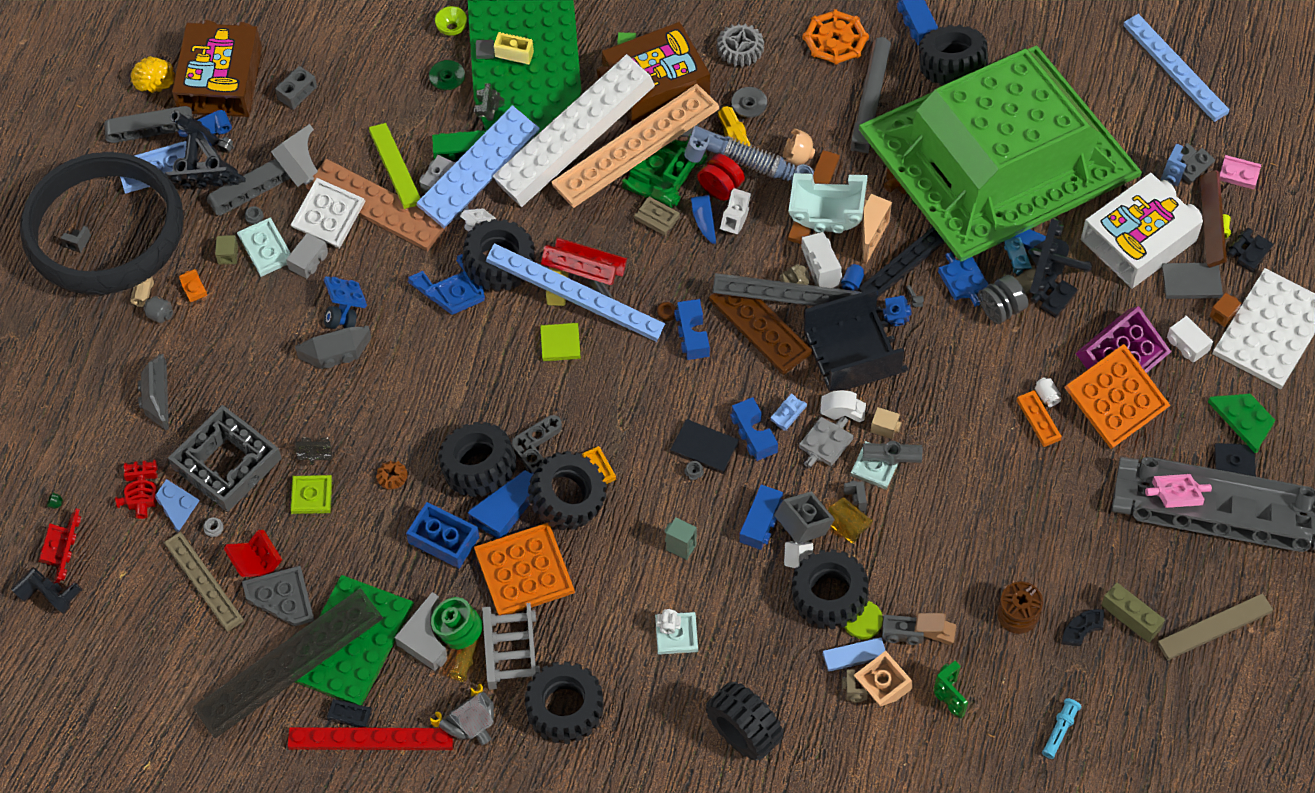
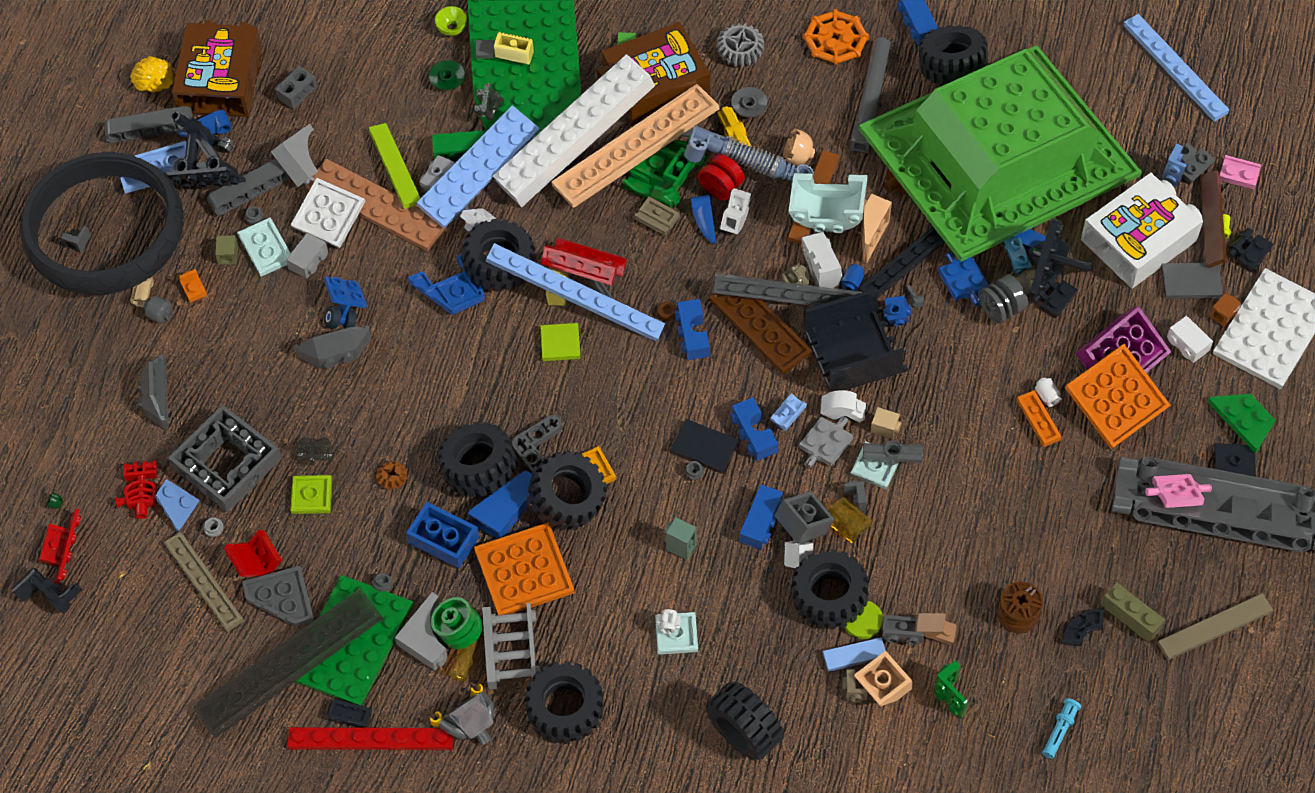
(382, 582): none -> dark grey plate

